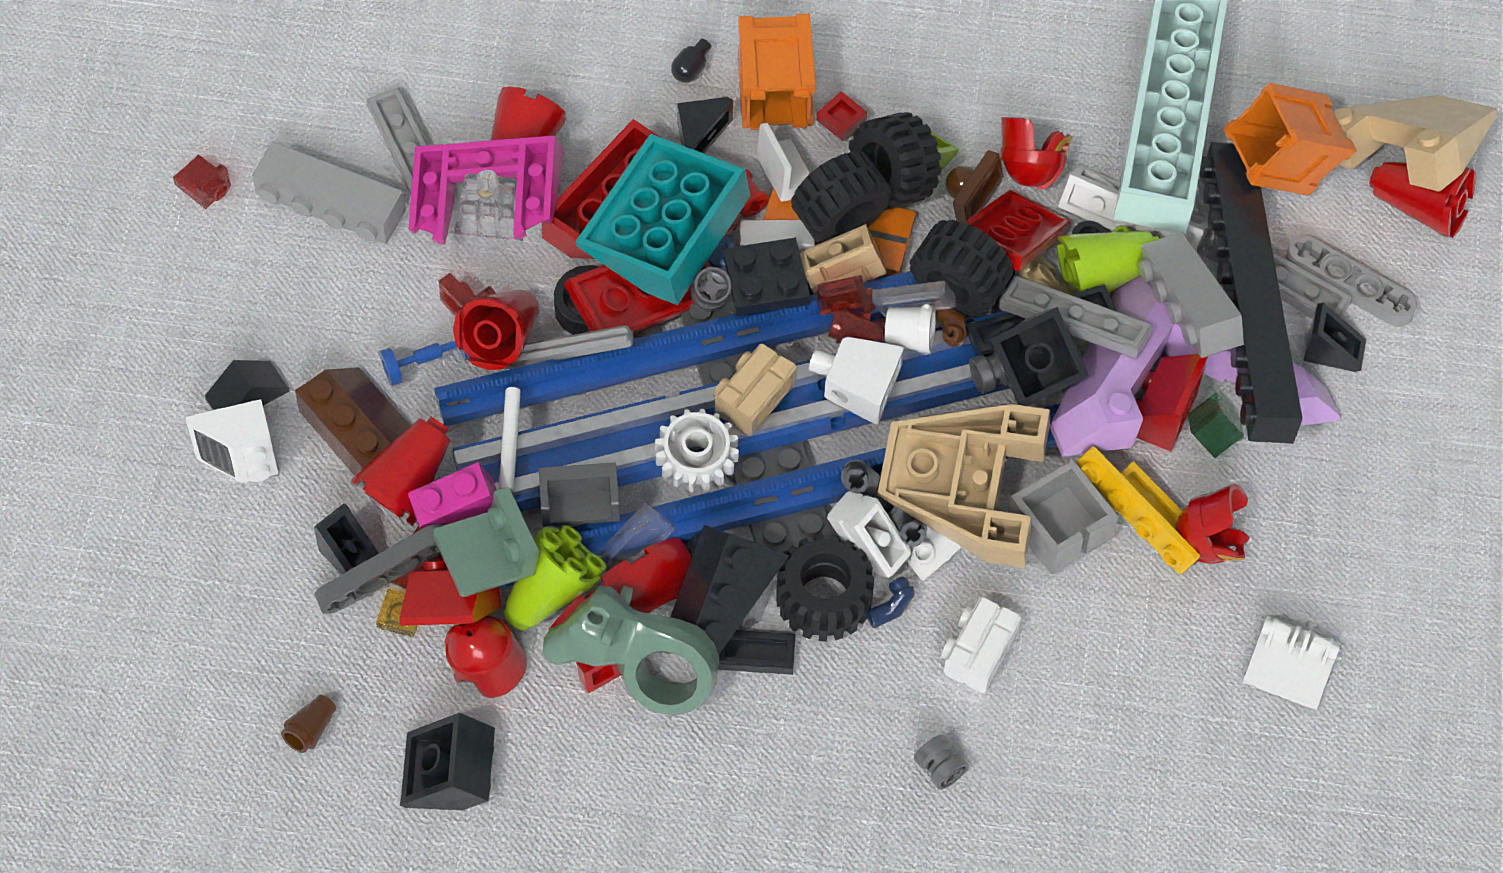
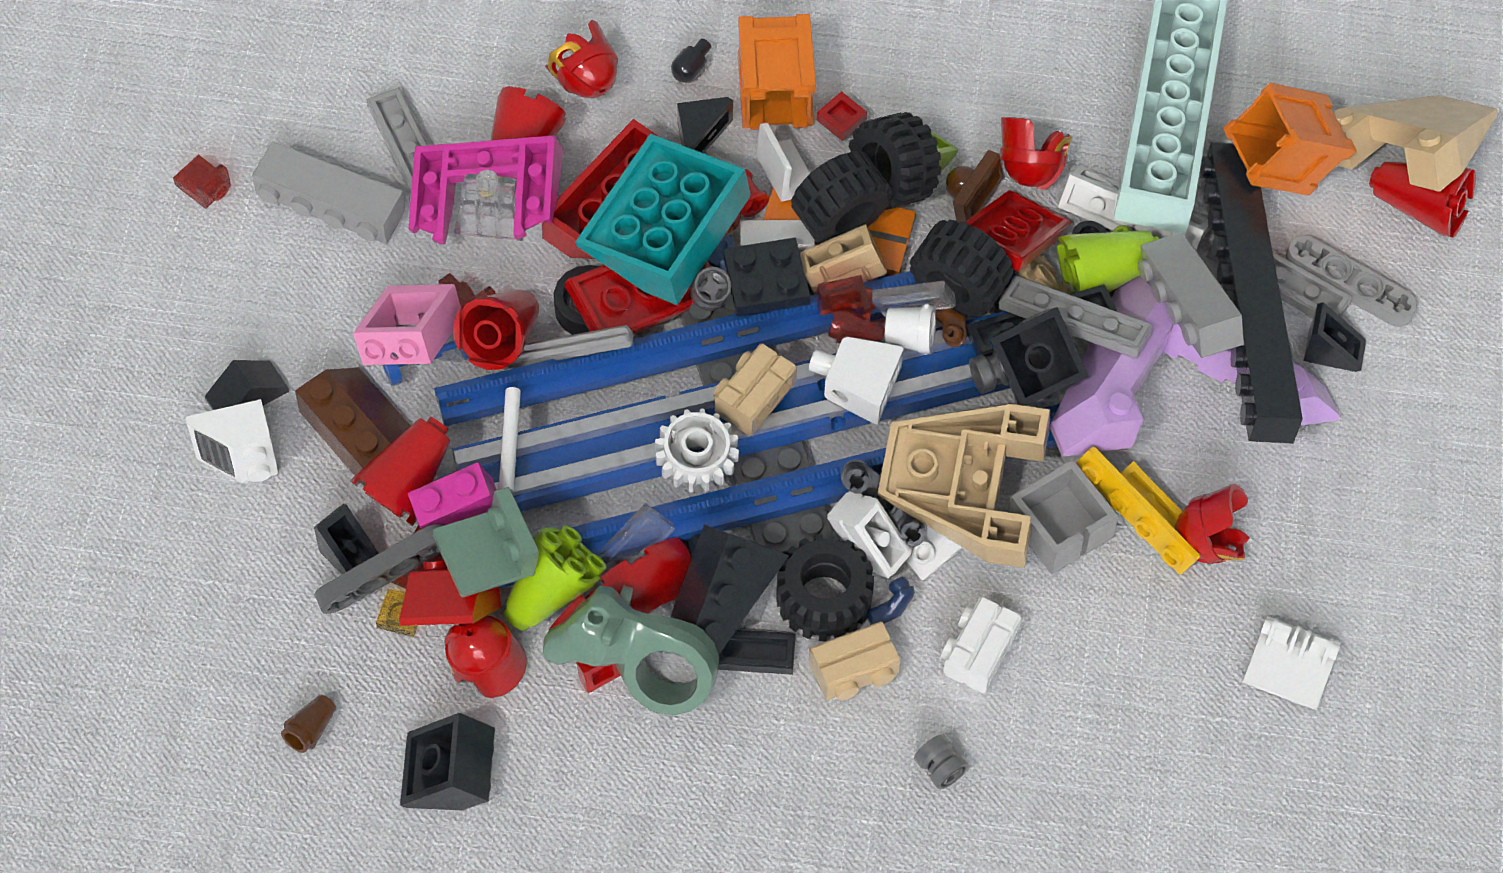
(427, 306): none -> bright pink window
(579, 494): dark grey panel -> none
(590, 69): none -> red helmet
(854, 662): none -> tan brick
(1169, 398): red slope -> none
(1215, 425): clear green panel -> none

